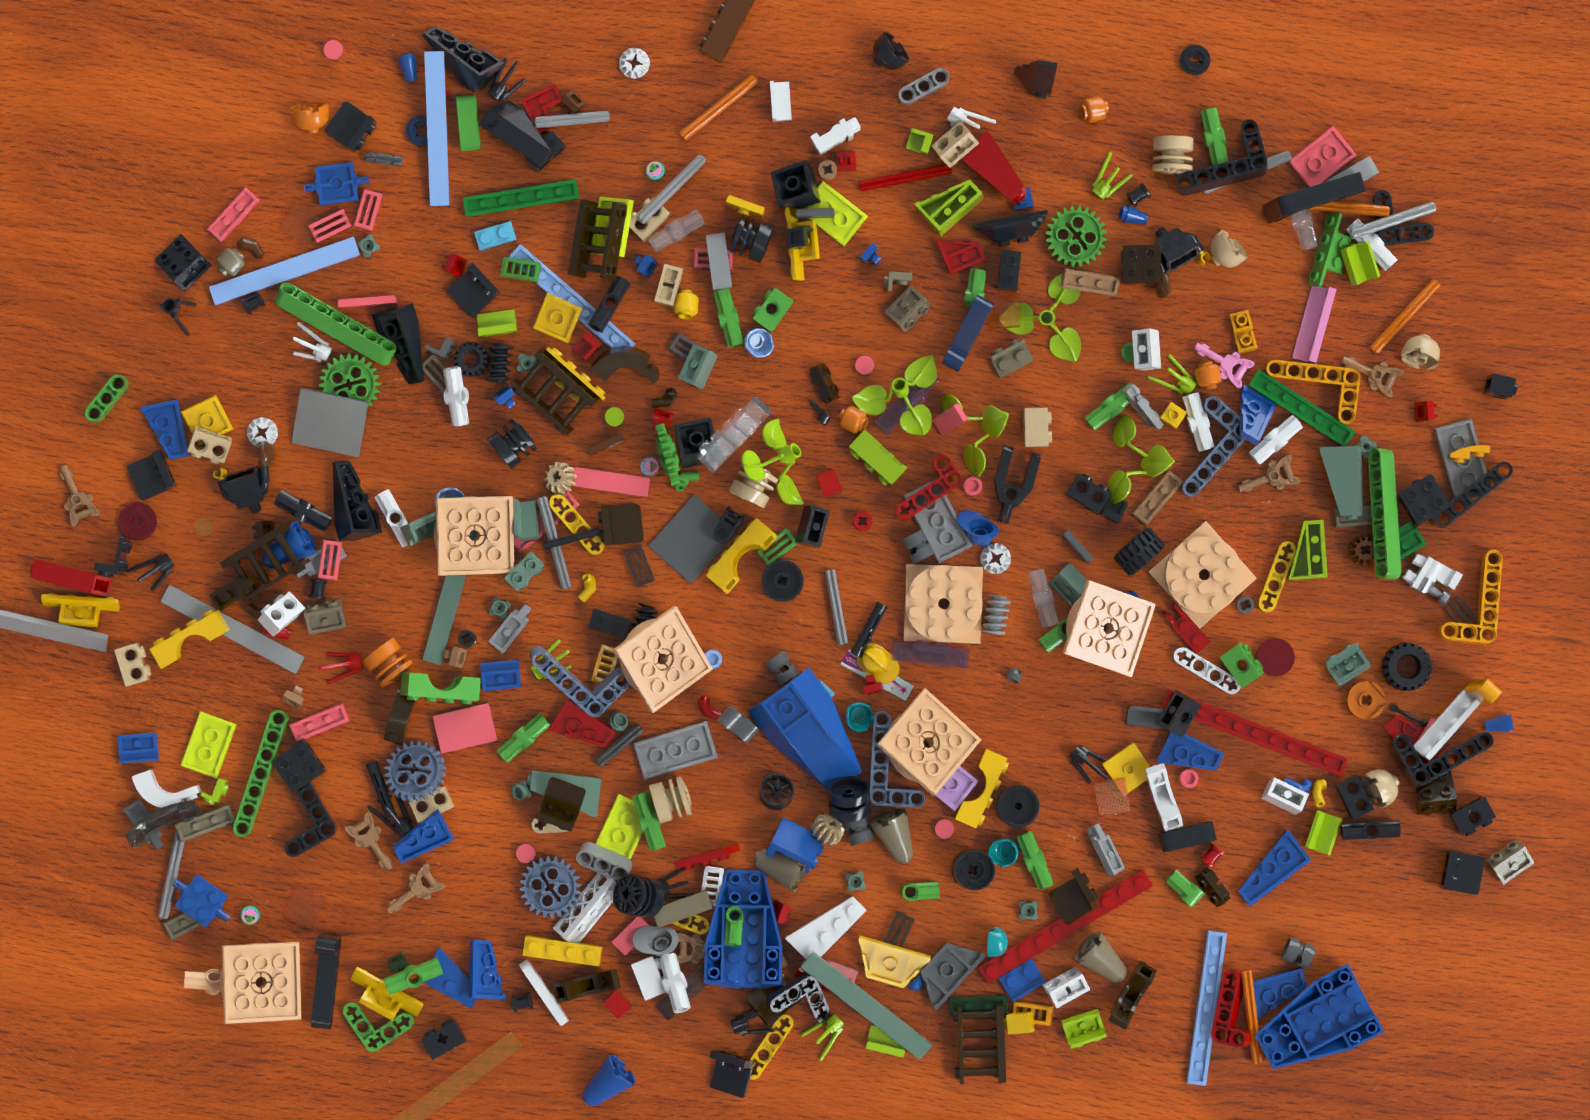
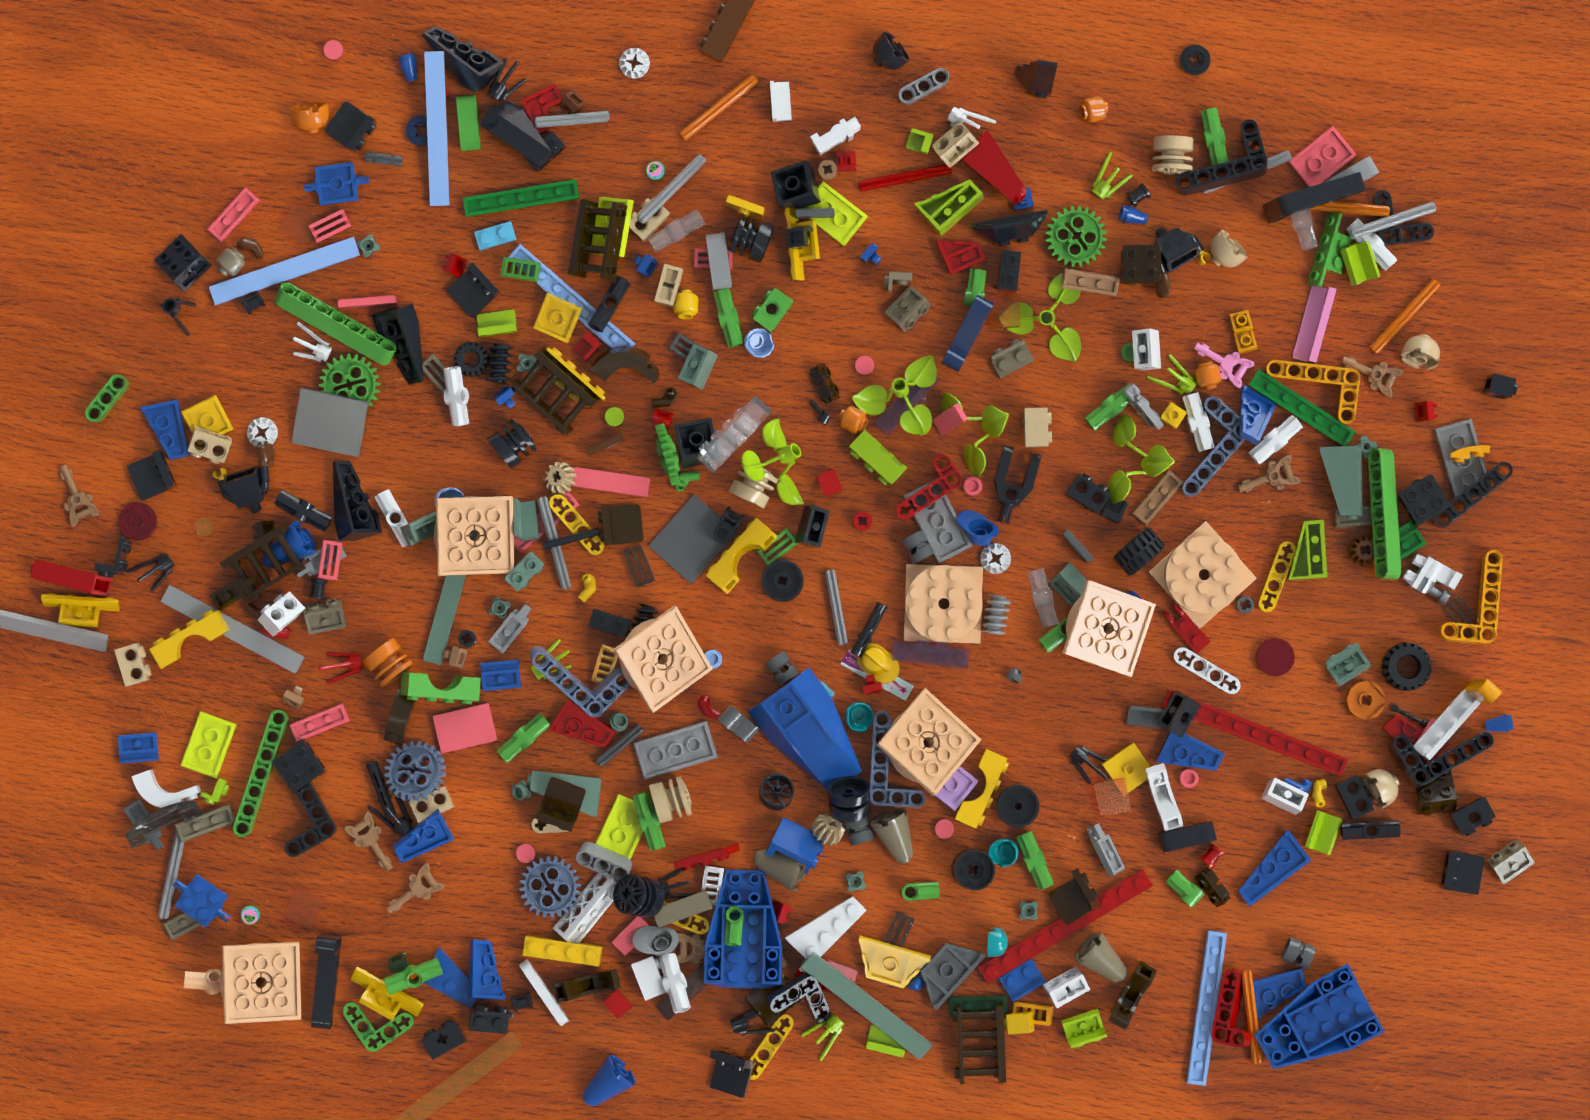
(364, 225): coral tile -> none
(445, 350): dark grey panel -> none
(489, 1020): none -> black bracket
(649, 466): clear tile -> none
(1242, 675): bright green brick -> none

